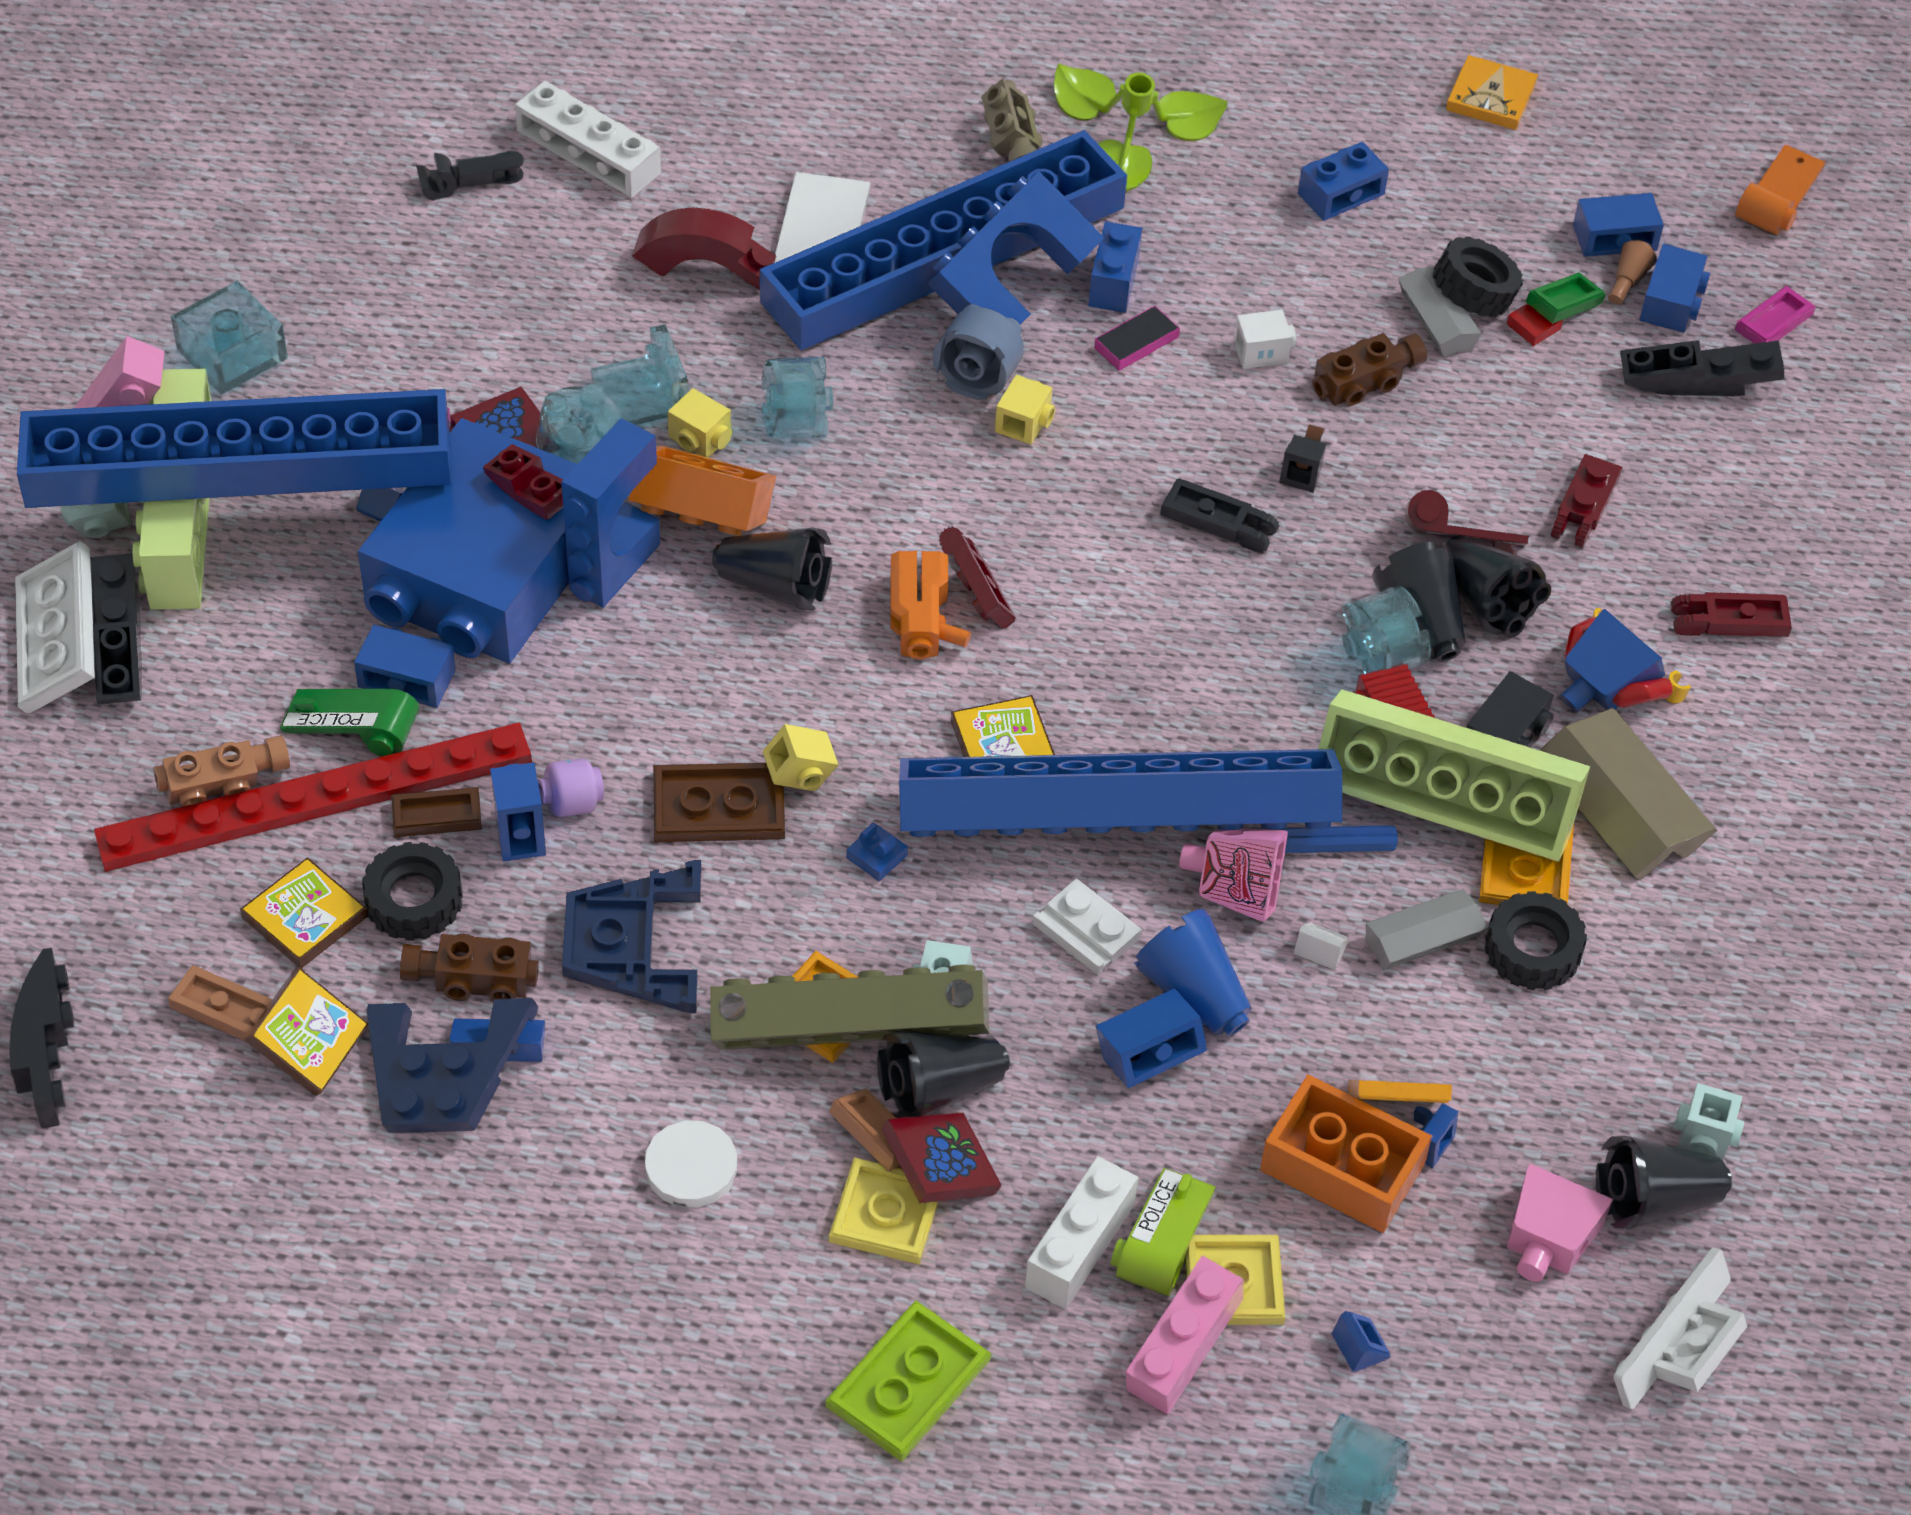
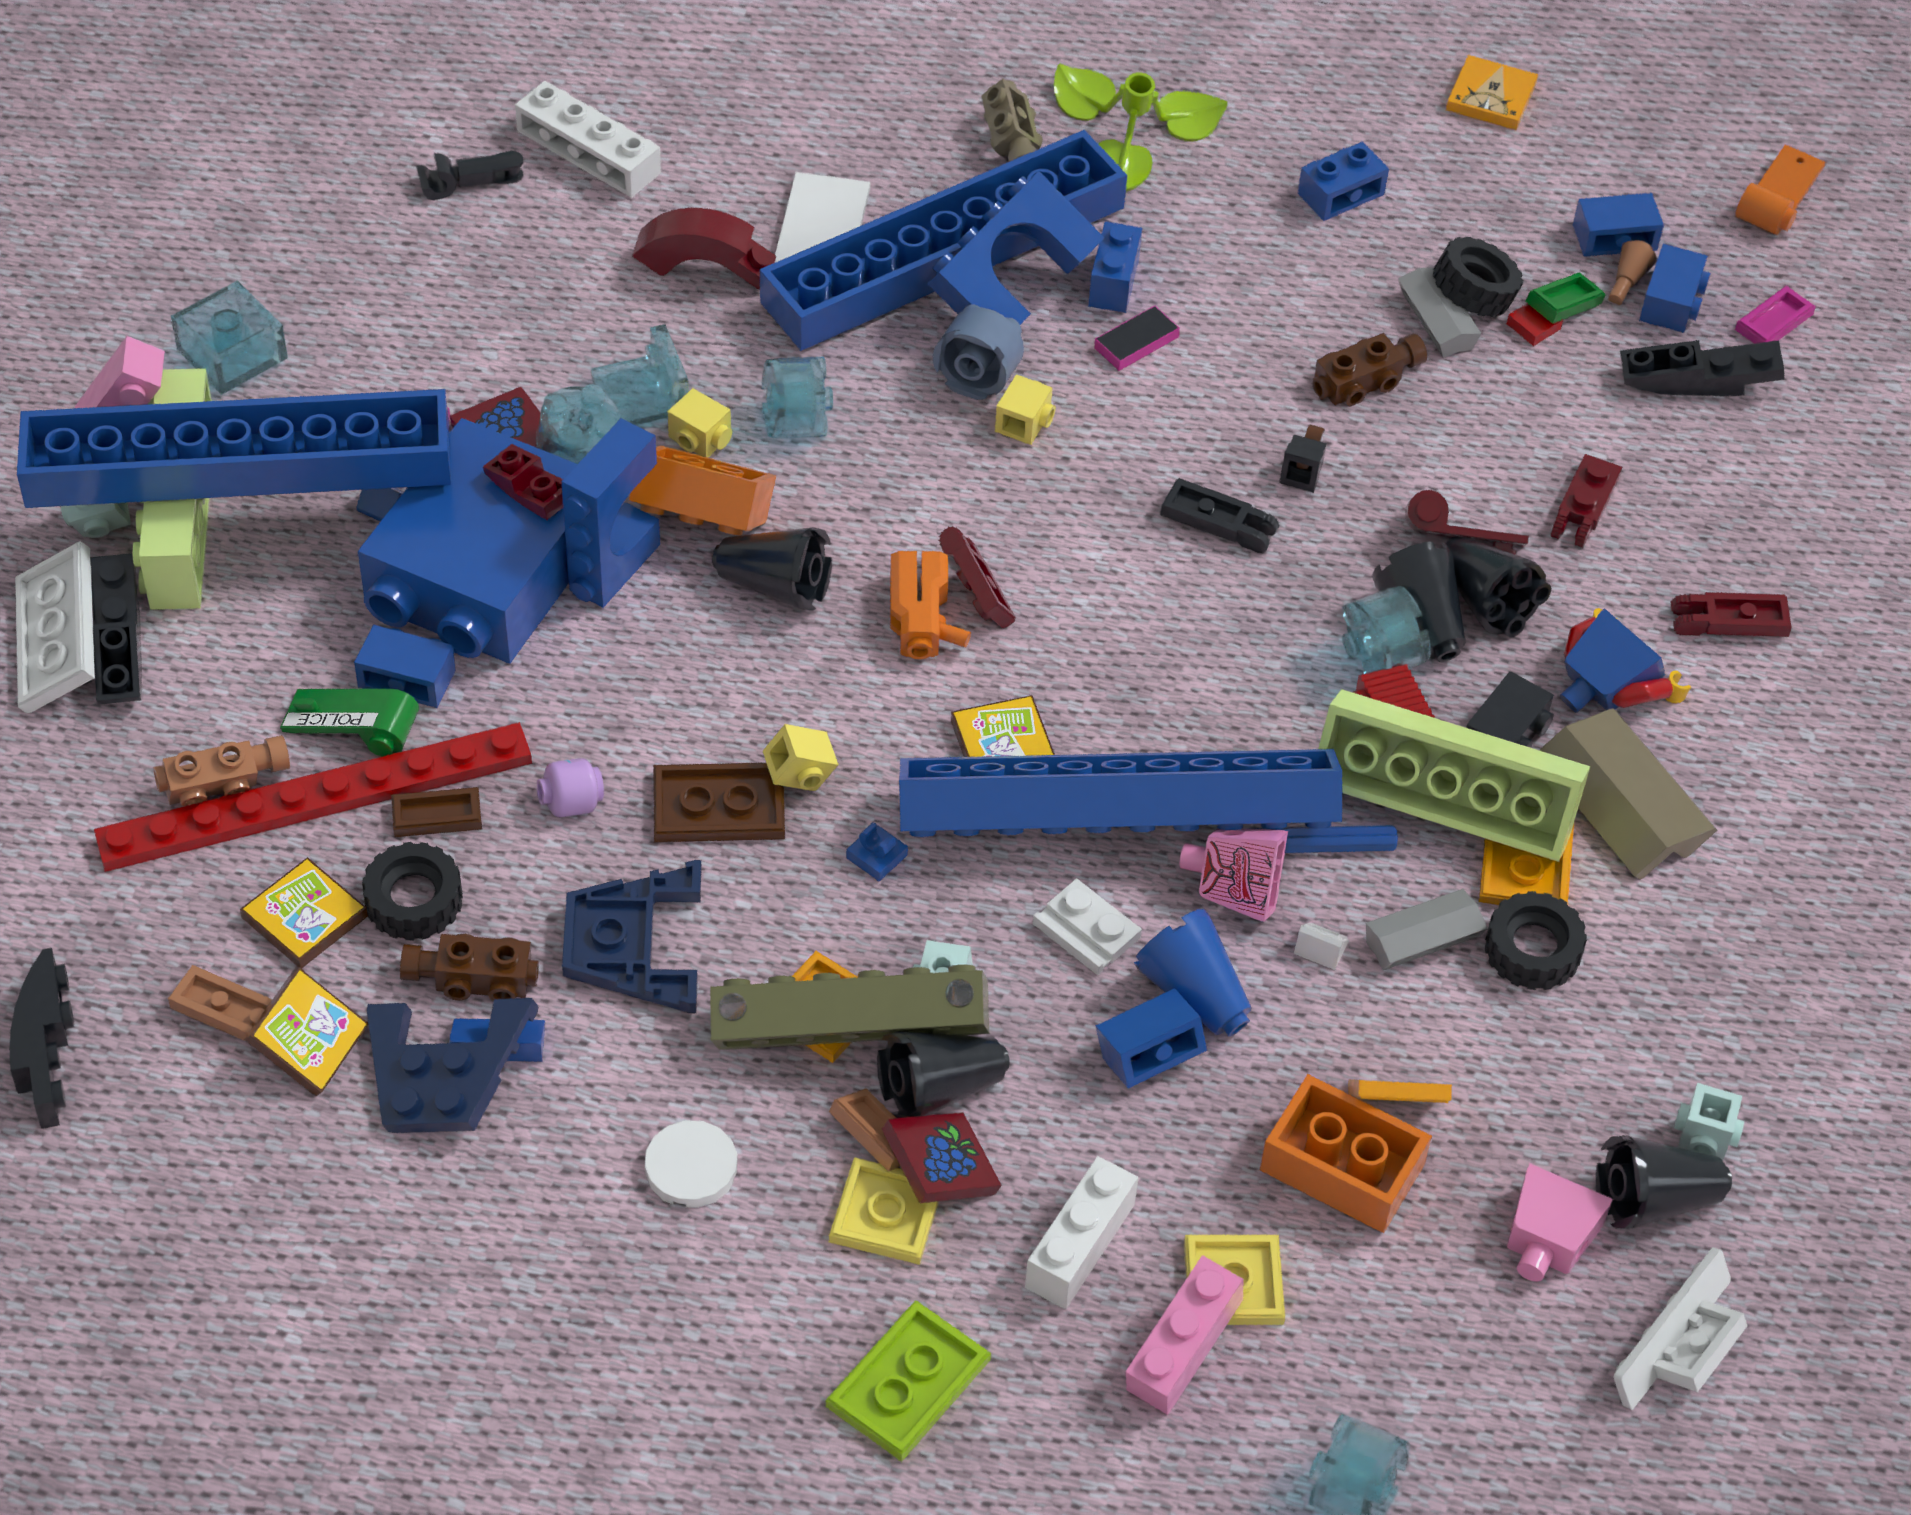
(518, 811): blue brick -> none
(1163, 1232): lime door -> none
(1263, 339): white brick -> none
(1359, 1341): blue slope -> none
(1442, 1128): blue tile -> none

